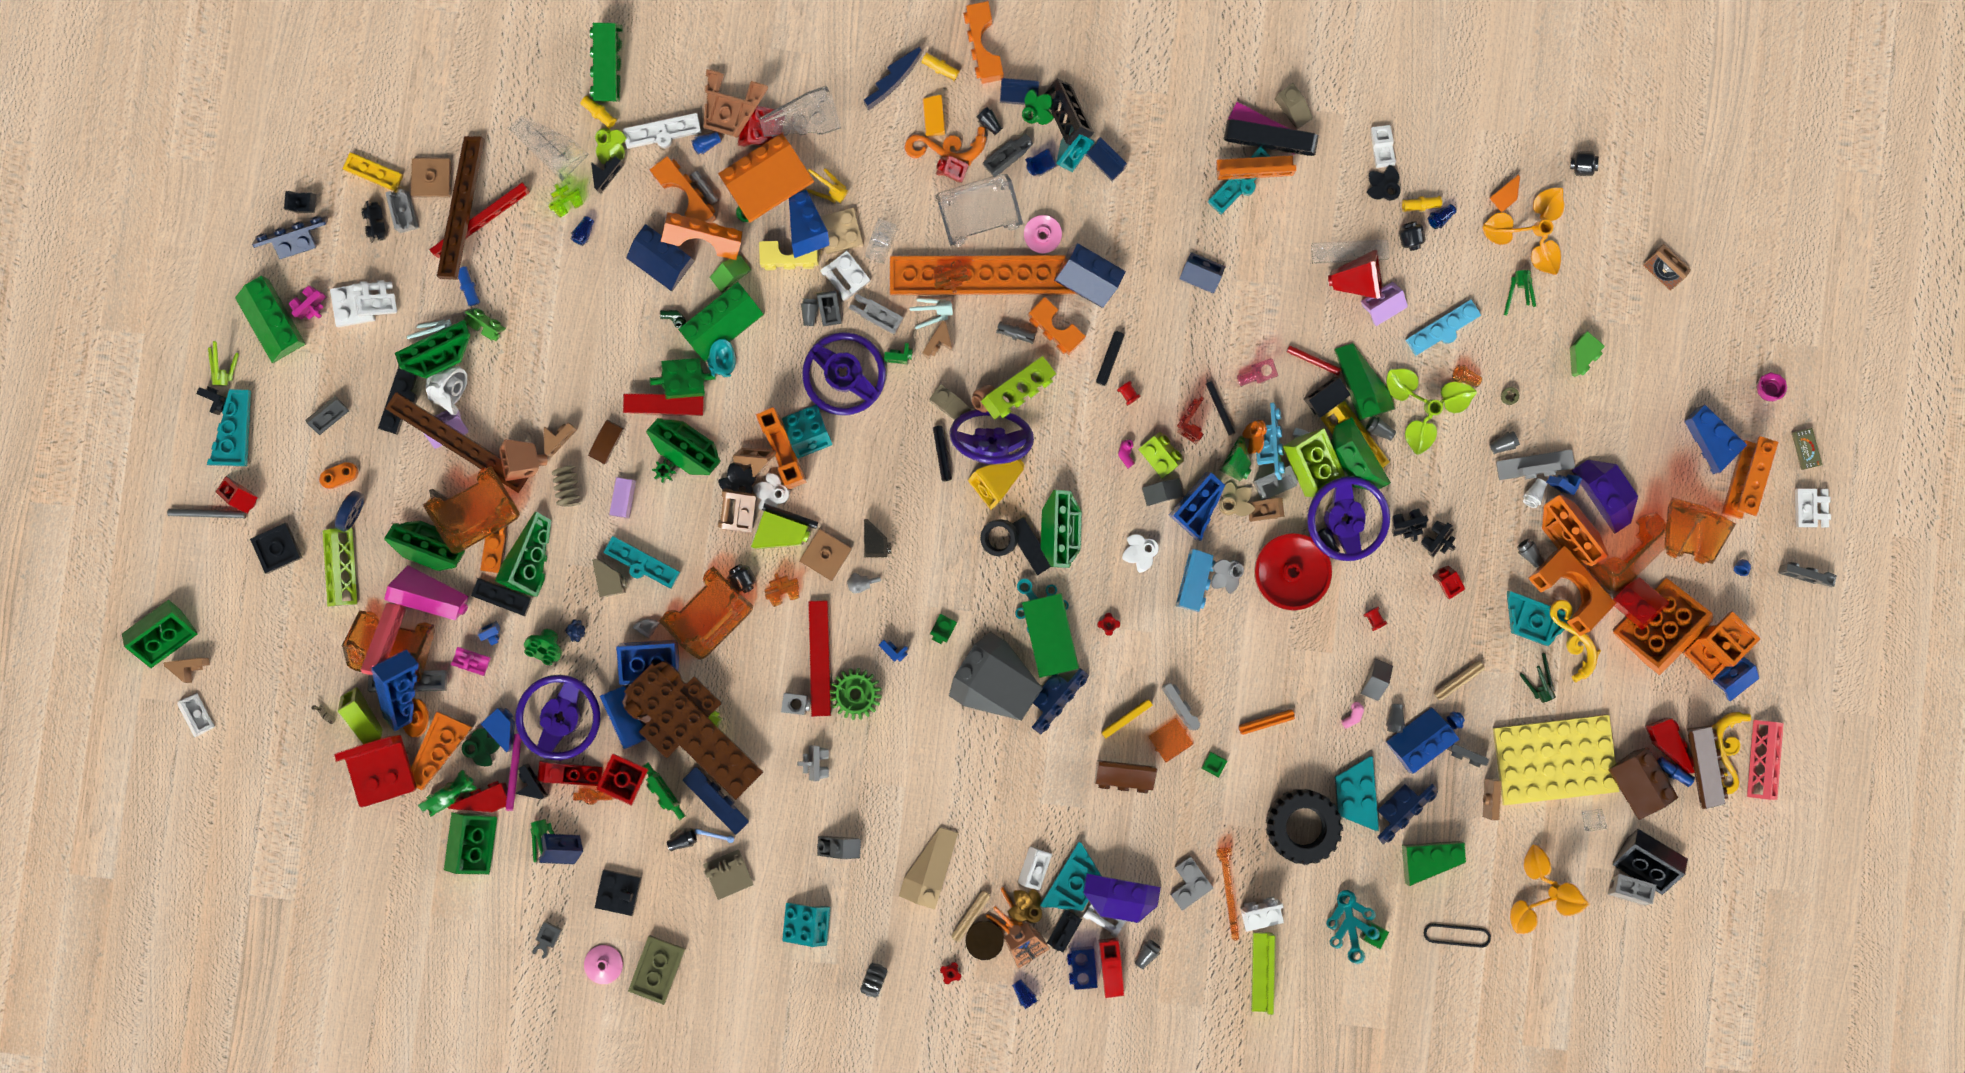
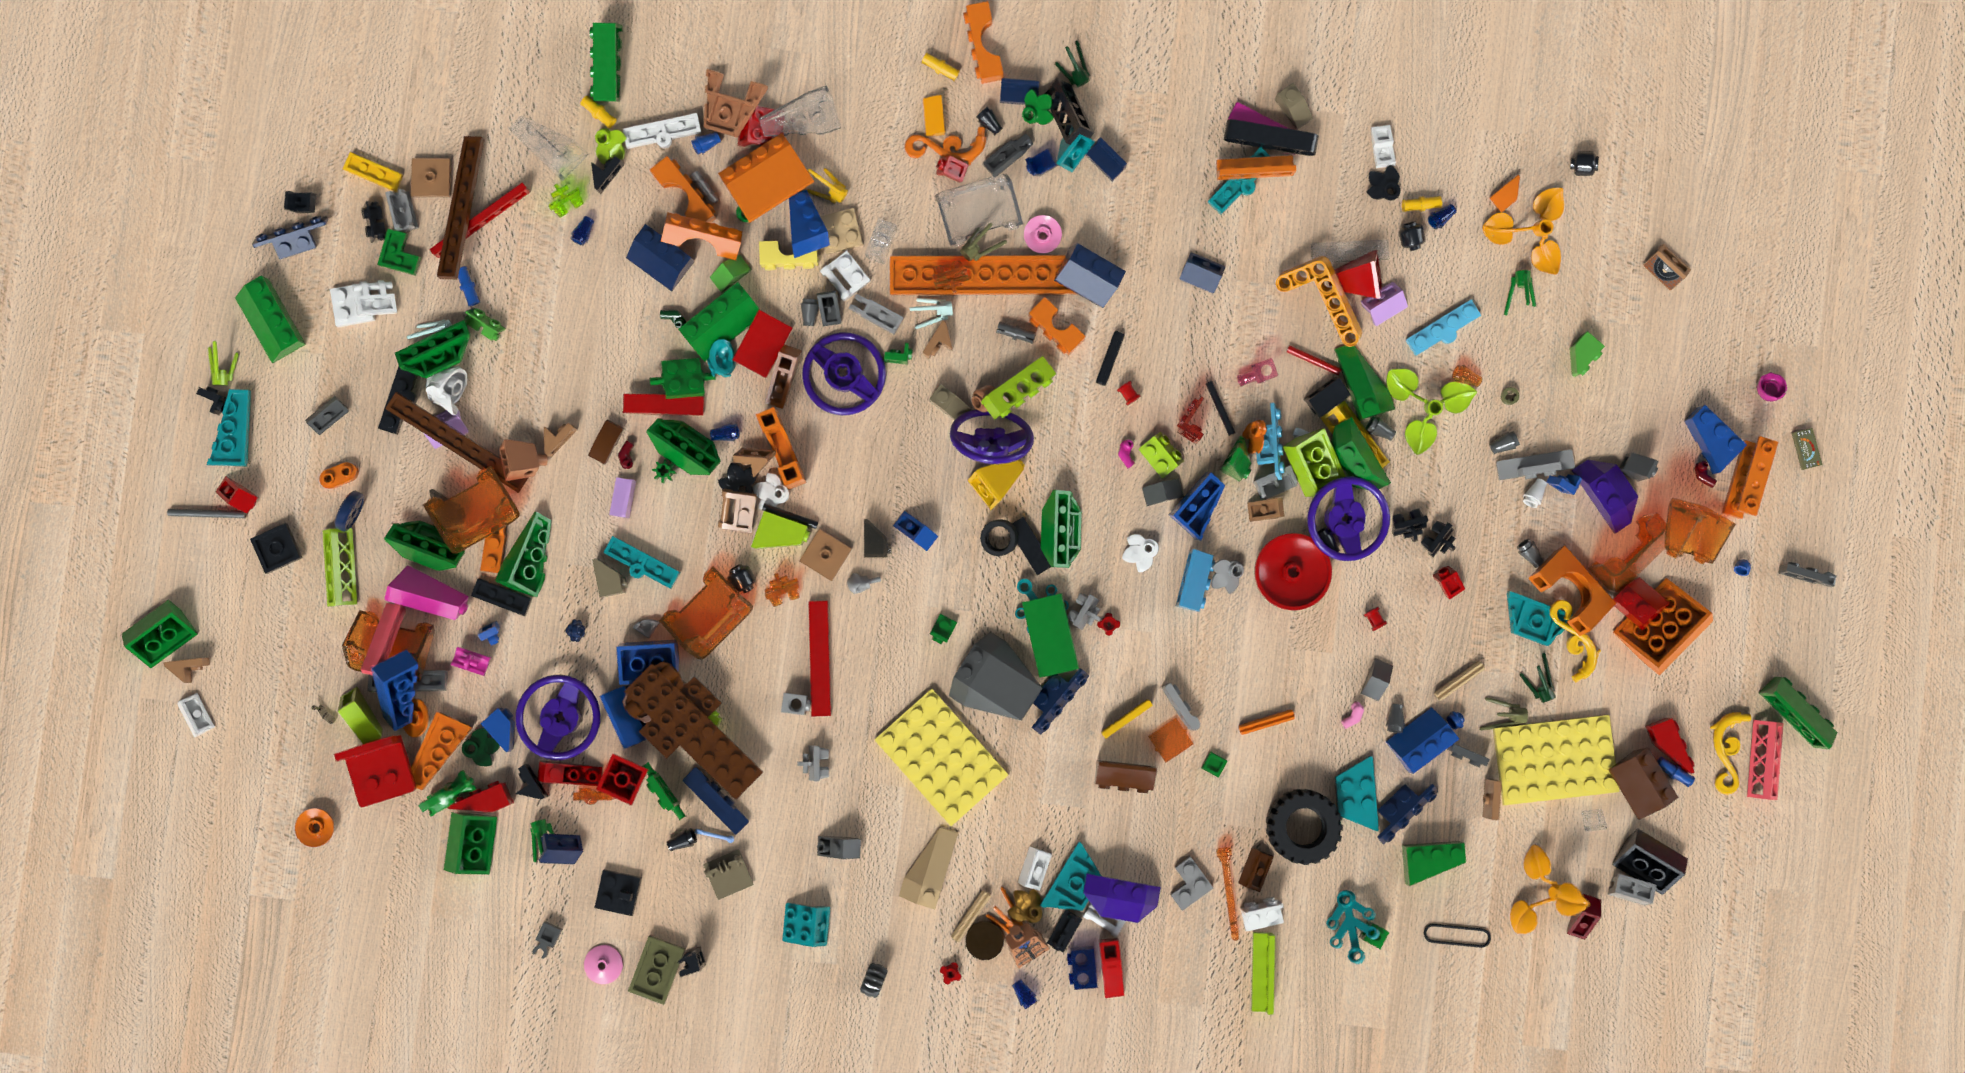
(305, 827): none -> orange dish
(310, 306): dark pink hips -> none
(393, 255): none -> green plate
(513, 773): dark pink bar -> none
(543, 647): green plate -> none
(565, 486): dark tan piece -> none
(624, 455): none -> dark red arm
(694, 962): none -> black hinge
(728, 432): none -> clear blue cone
(762, 344): none -> red tile
(783, 376): none -> dark orange slope
(806, 431): teal bracket -> none
(844, 698): bright green gear -> none
(889, 648): blue bracket -> none
(897, 73): dark blue slope -> none
(915, 530): none -> blue slope
(941, 757): none -> light yellow plate
(942, 453): black axle -> none
(971, 249): none -> olive plant
(1079, 76): none -> dark green plant
(1087, 613): none -> light grey hips
(1147, 954): dark grey cone -> none
(1238, 499): tan plate -> none
(1255, 869): none -> reddish brown slope
(1327, 294): none -> light orange beam
(1516, 715): none -> olive plant
(1570, 527): orange wedge -> none
(1584, 922): none -> dark red slope
(1638, 467): none -> dark grey slope
(1702, 476): none -> dark red arm
(1706, 766): slope -> none
(1721, 645): orange bracket -> none
(1737, 678): blue panel -> none
(1799, 713): none -> green slope
(1806, 508): white plate -> none

